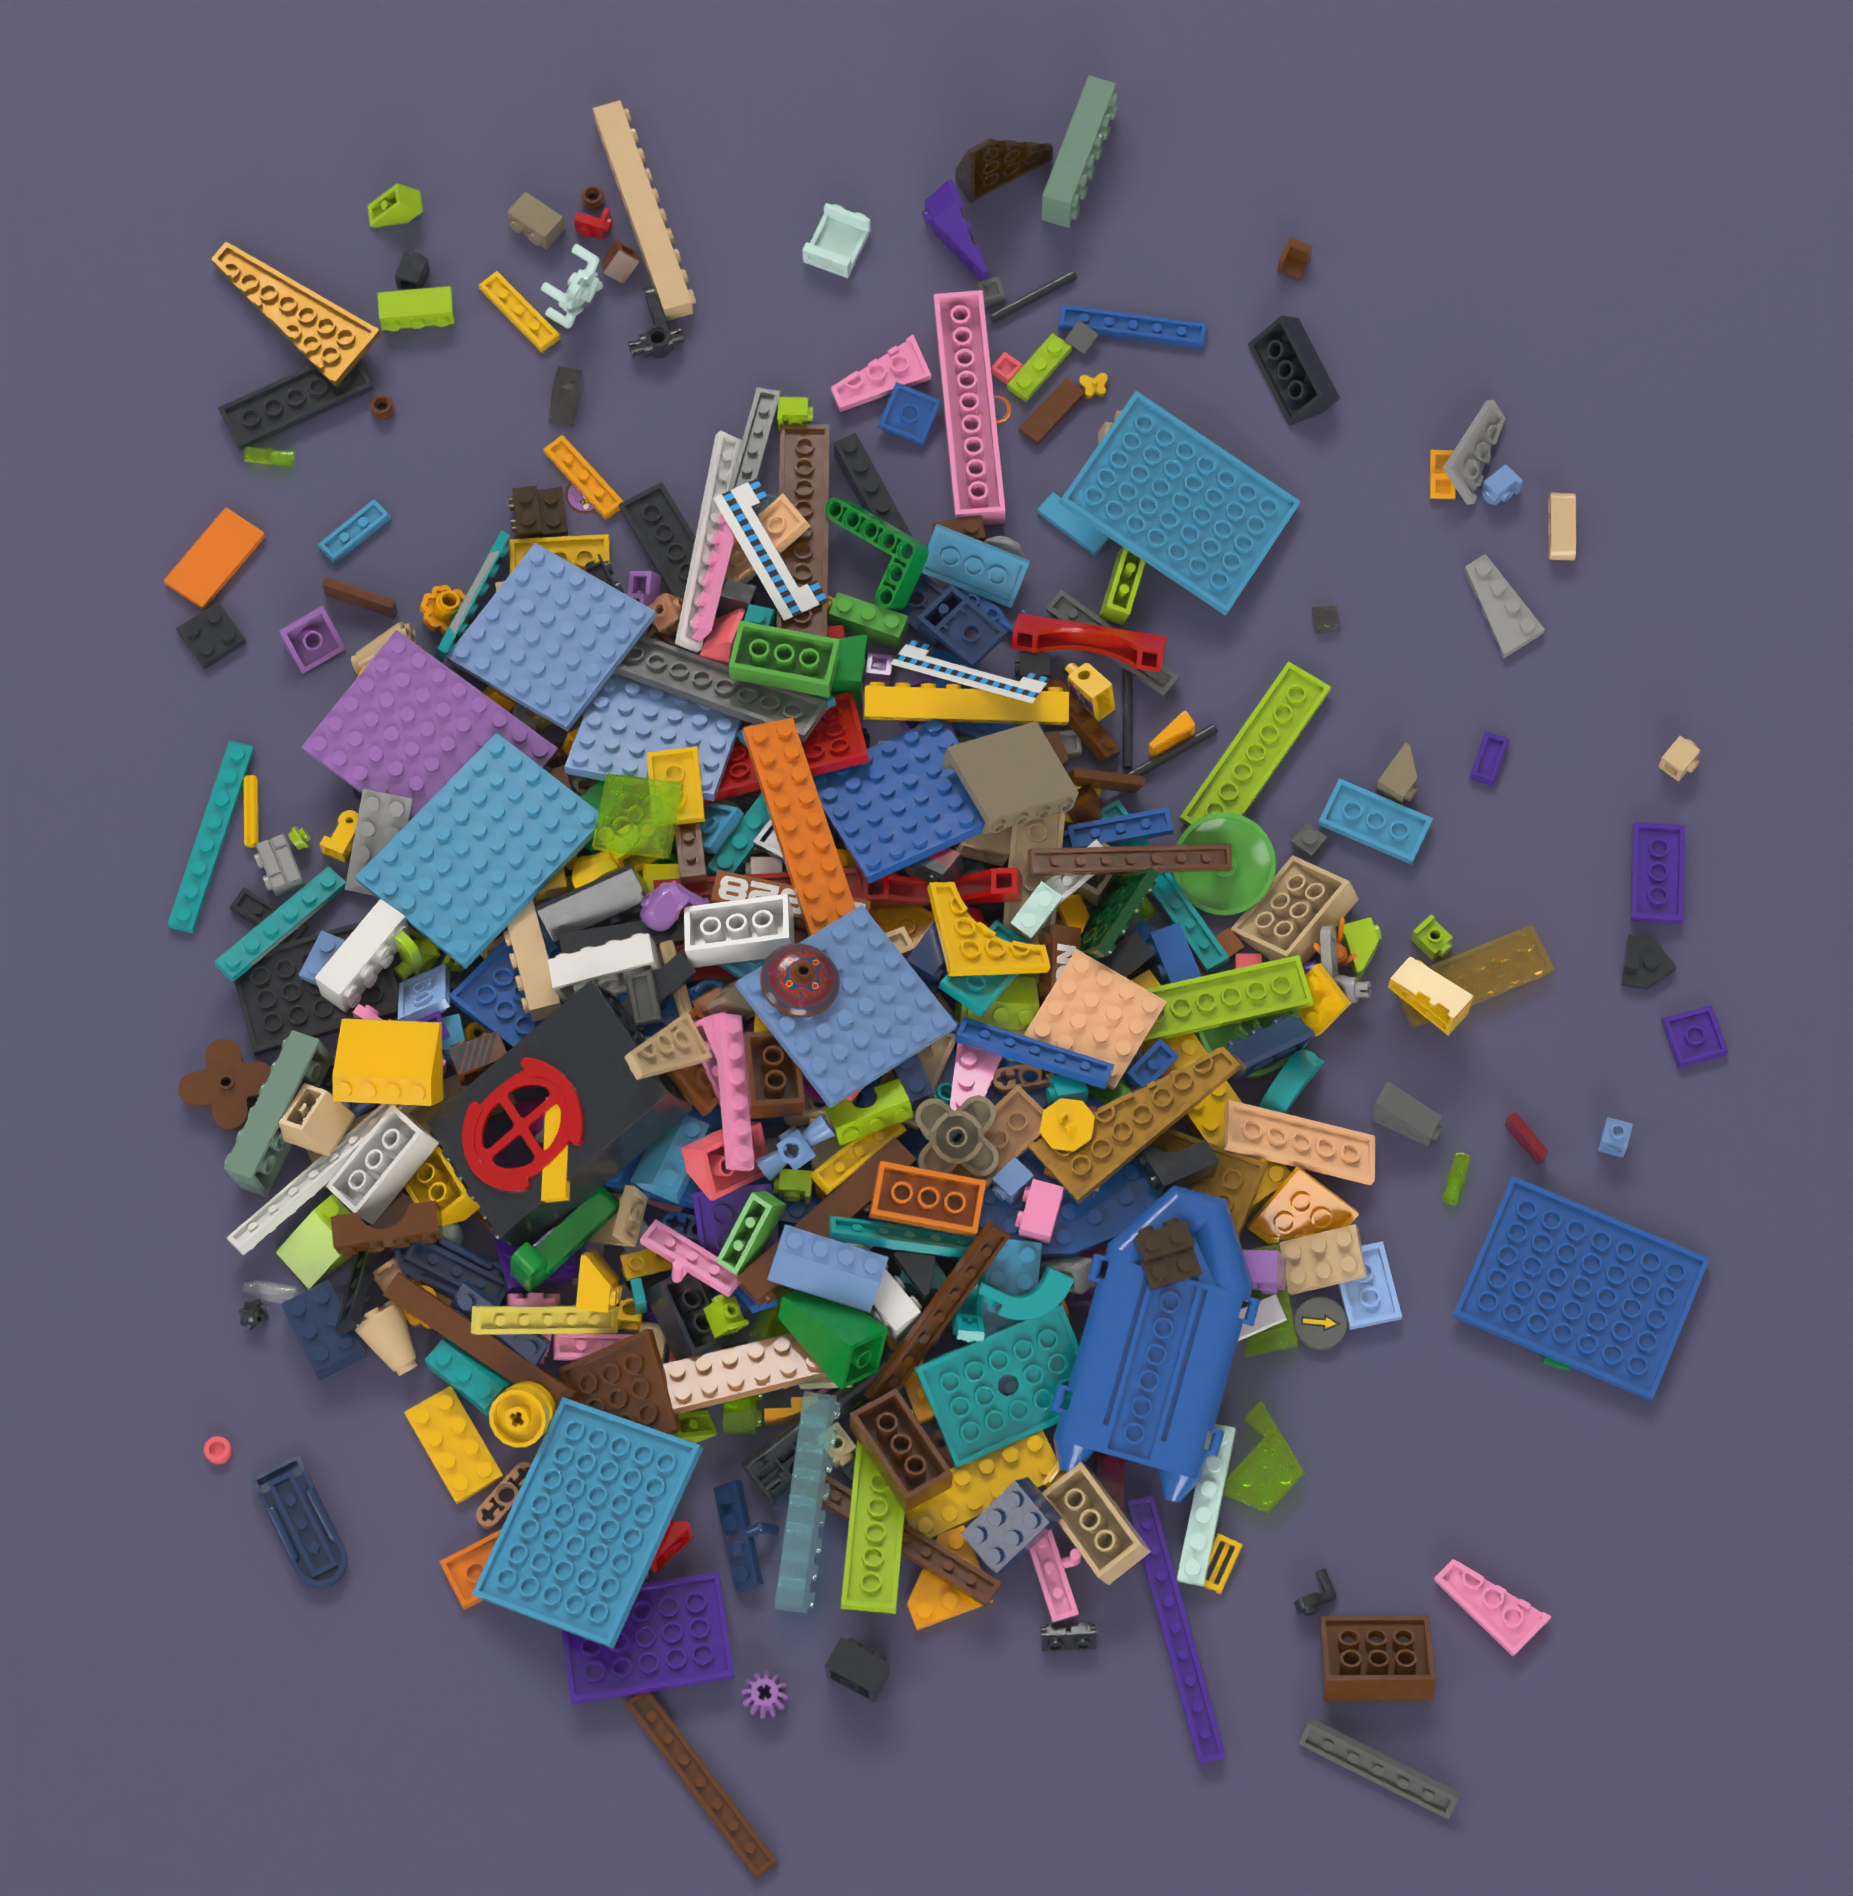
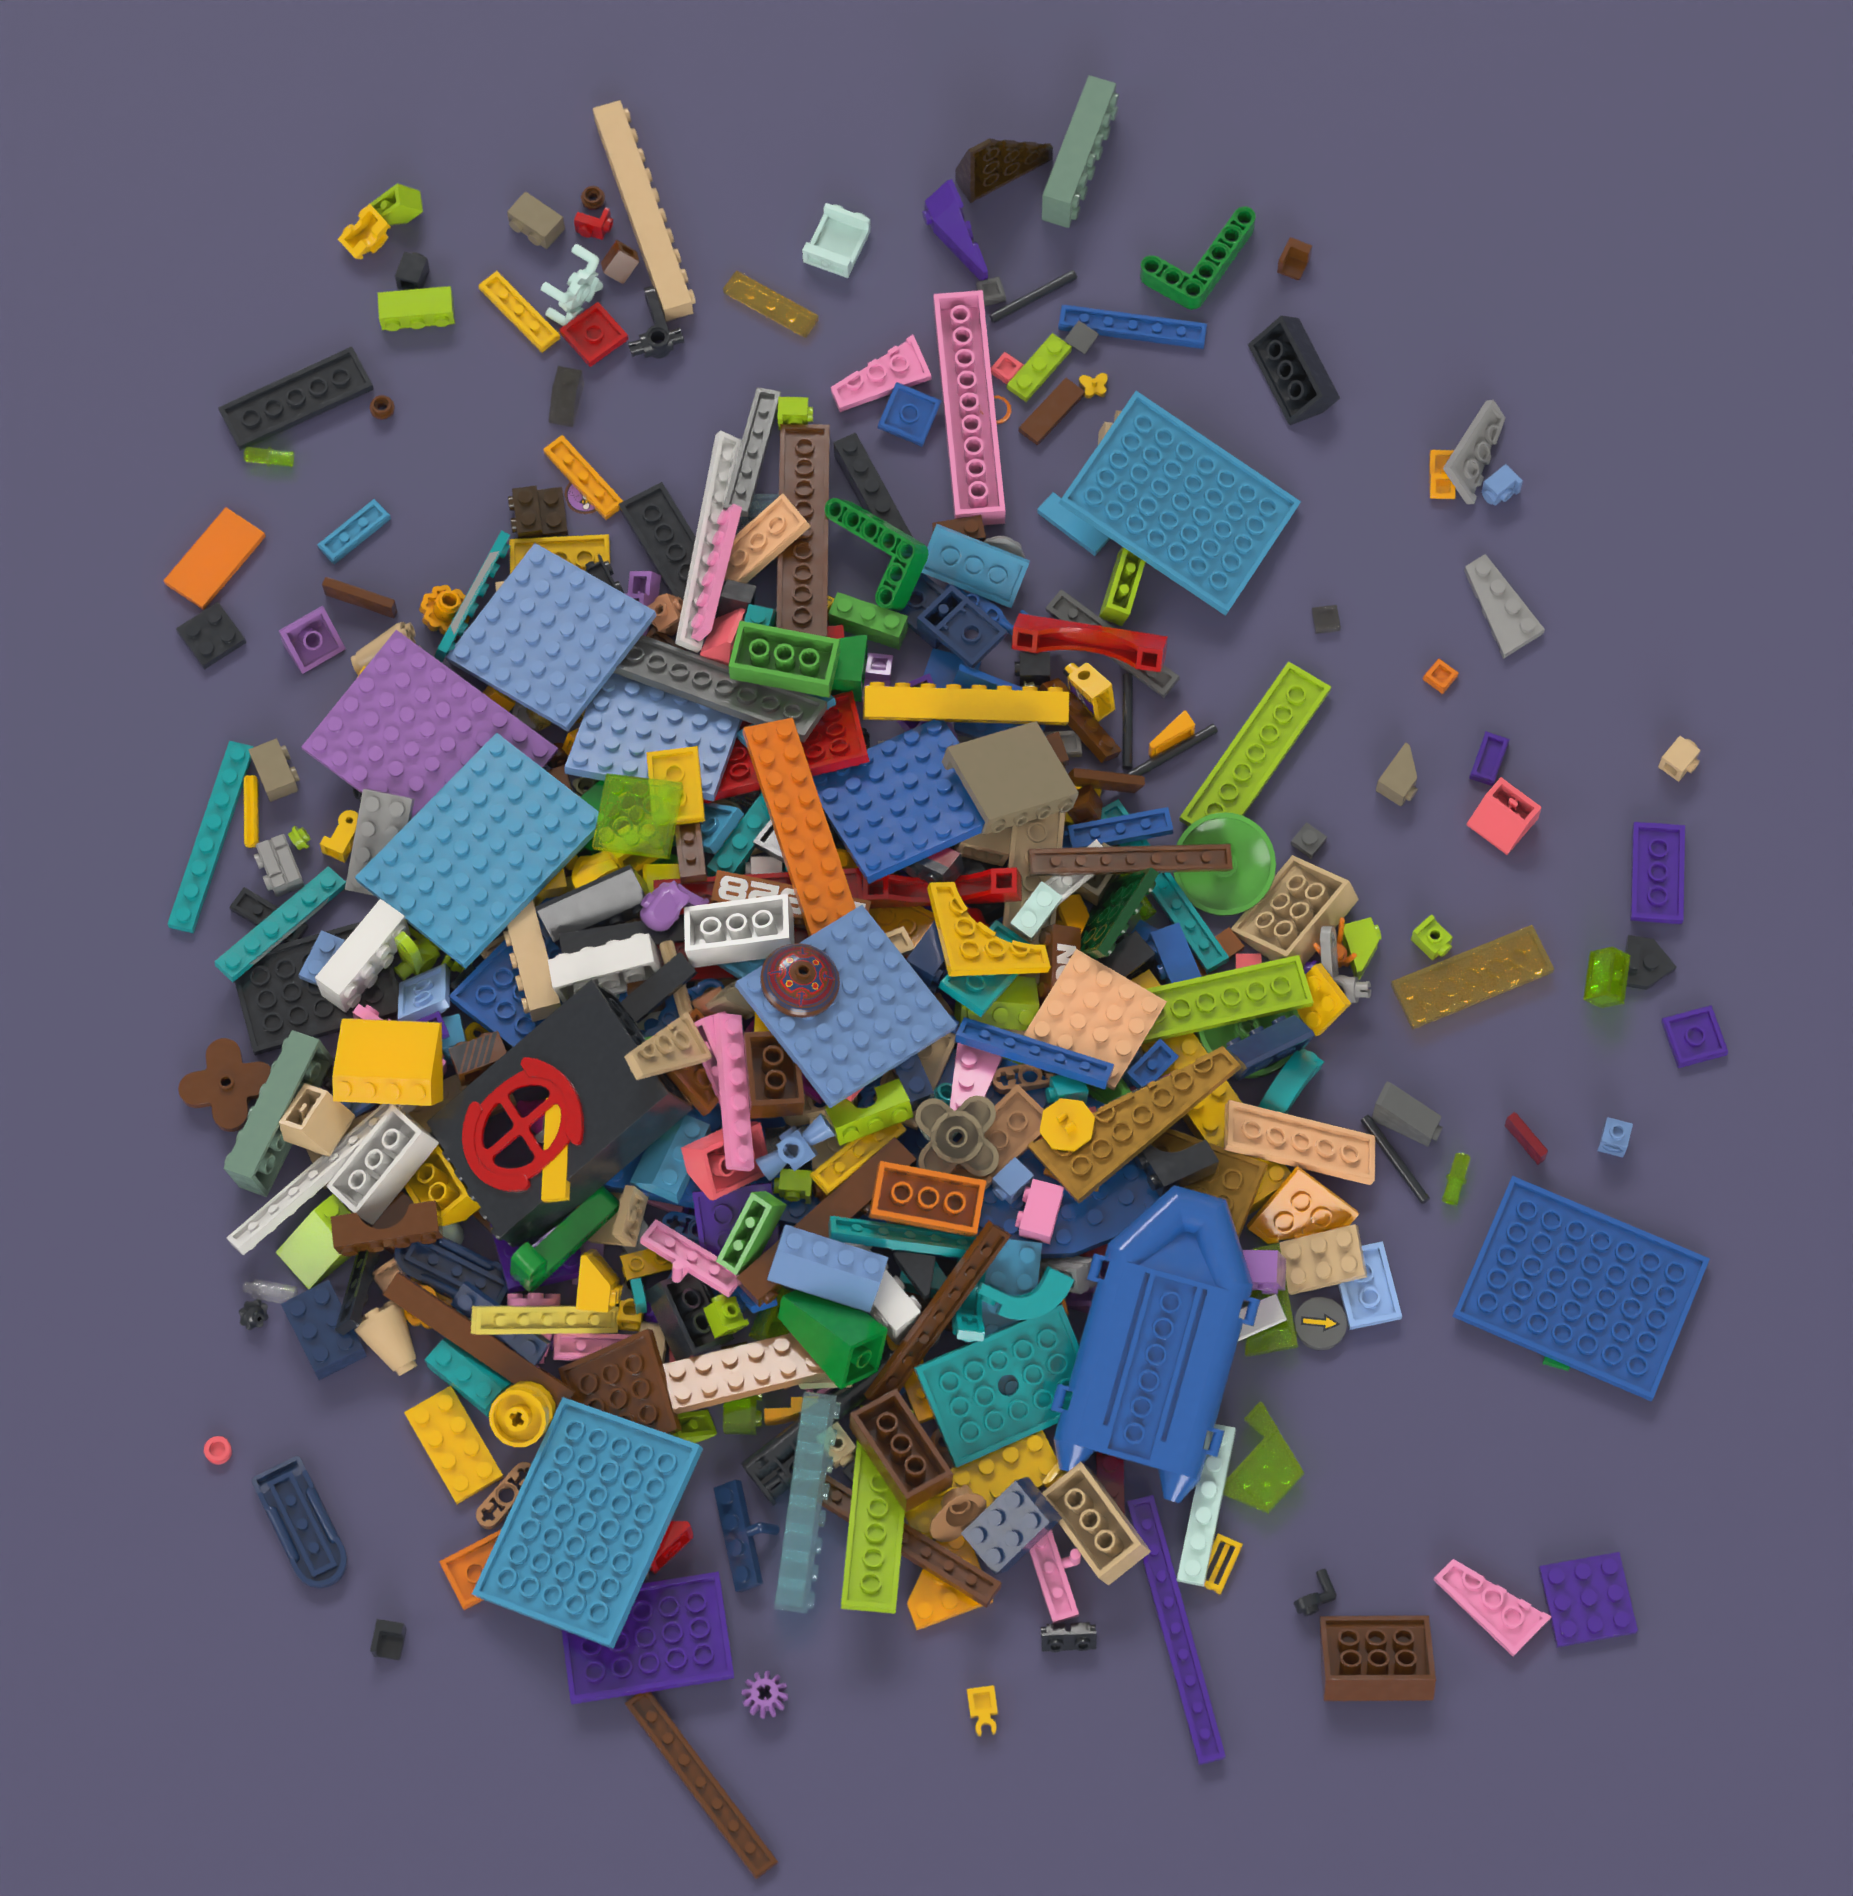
(274, 770): none -> dark tan brick
(315, 326): wing -> none
(366, 234): none -> yellow cylinder
(388, 1639): none -> black panel
(594, 334): none -> red plate
(644, 998): dark grey tile -> none
(762, 554): white sticker -> none
(770, 304): none -> clear yellow tile
(857, 1668): black brick -> none
(913, 658): white sticker -> none
(957, 1512): none -> medium nougat piece
(982, 1705): none -> yellow plate
(1167, 1254): dark brown plate -> none
(1206, 266): none -> green beam
(1375, 821): dark azure plate -> none
(1379, 1768): dark grey plate -> none
(1395, 1159): none -> black bar
(1431, 994): wedge -> none
(1440, 676): none -> orange tile
(1504, 816): none -> coral slope
(1562, 526): tan beam -> none
(1588, 1599): none -> dark purple plate
(1606, 977): none -> clear neon green brick

